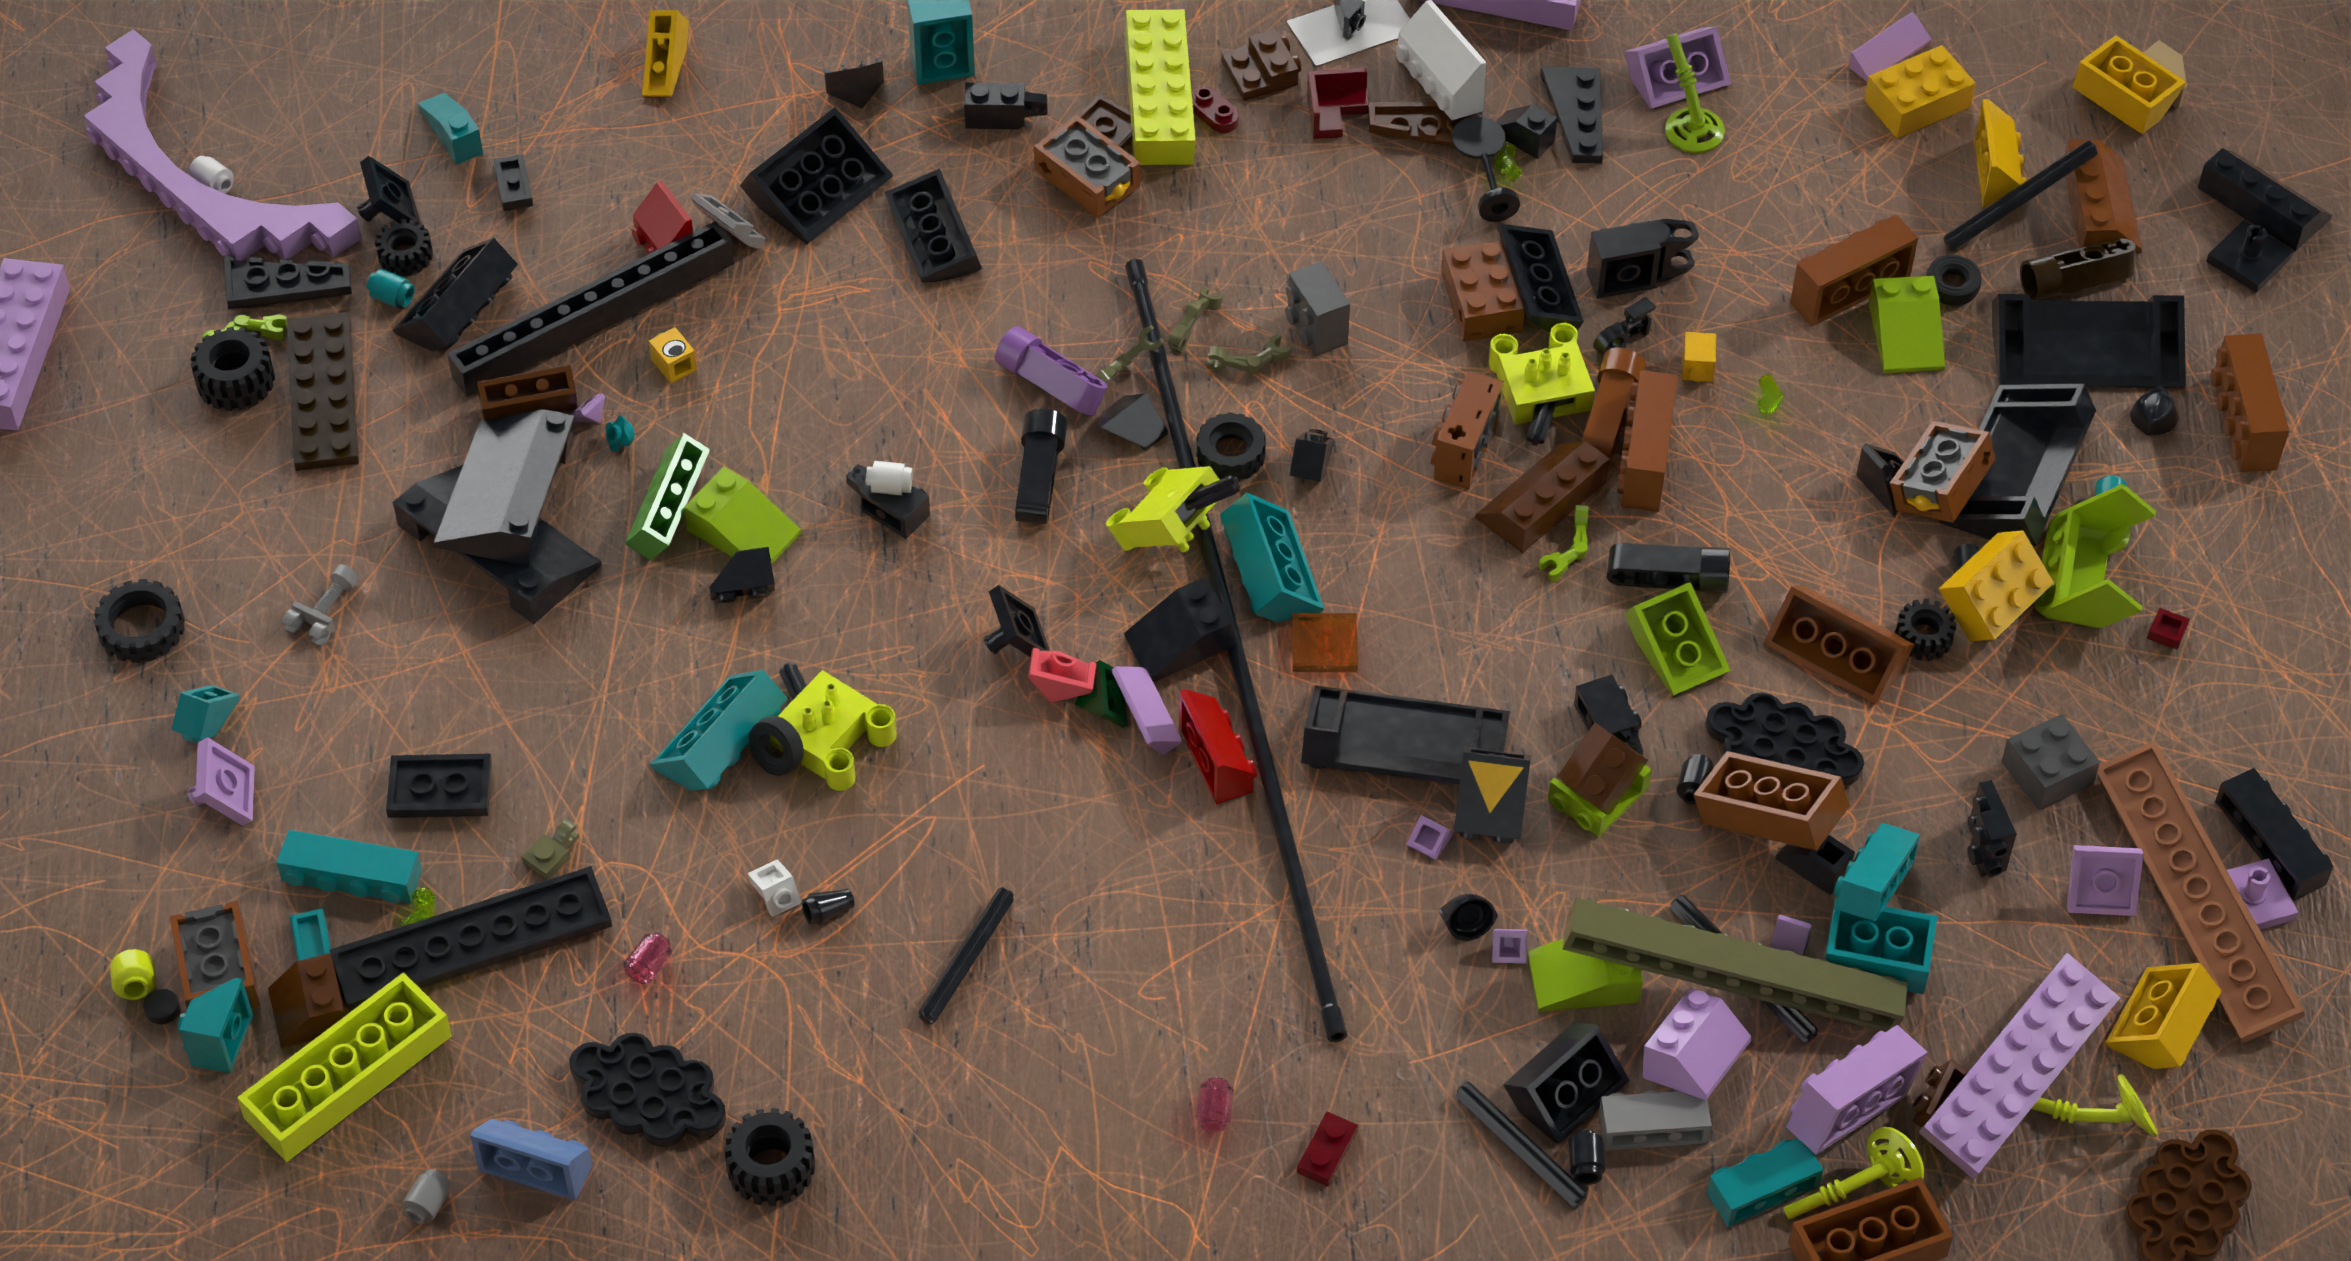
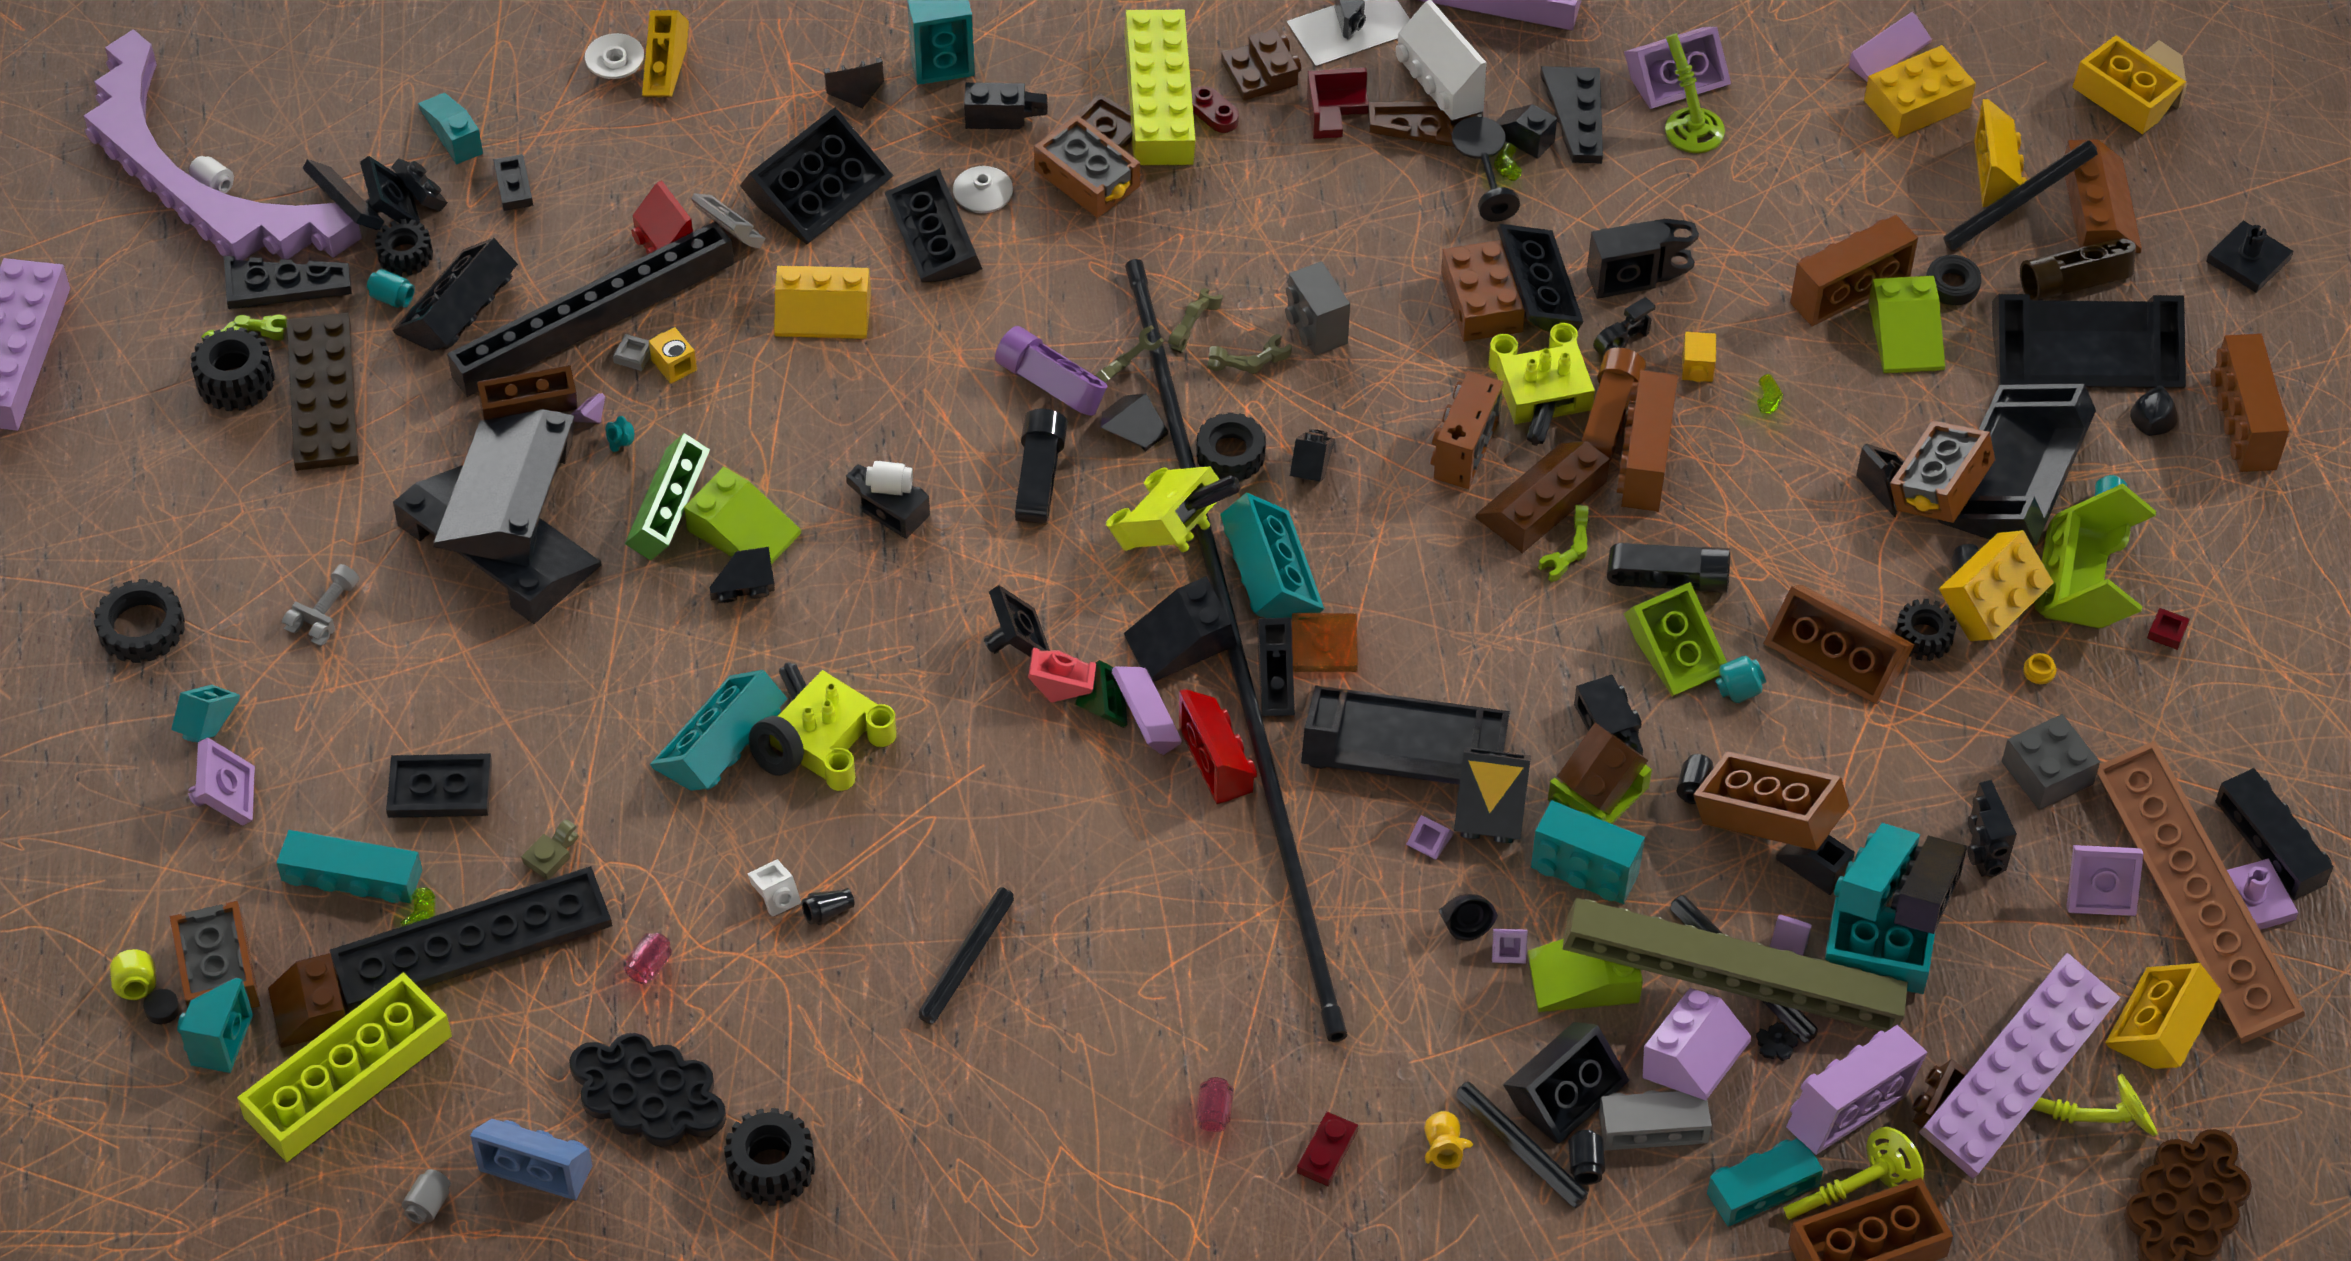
(310, 934): teal tile -> none
(343, 195): none -> black tile
(422, 188): none -> black plate
(614, 56): none -> white dish
(632, 352): none -> light grey tile
(822, 302): none -> yellow slope
(982, 189): none -> white dish
(1276, 666): none -> black slope
(1443, 1134): none -> yellow animal
(1587, 852): none -> teal brick
(1740, 679): none -> teal head
(1775, 1042): none -> black plant
(1785, 735): black plate -> none
(1928, 884): none -> black brick
(2040, 668): none -> yellow plate
(2261, 199): black slope -> none

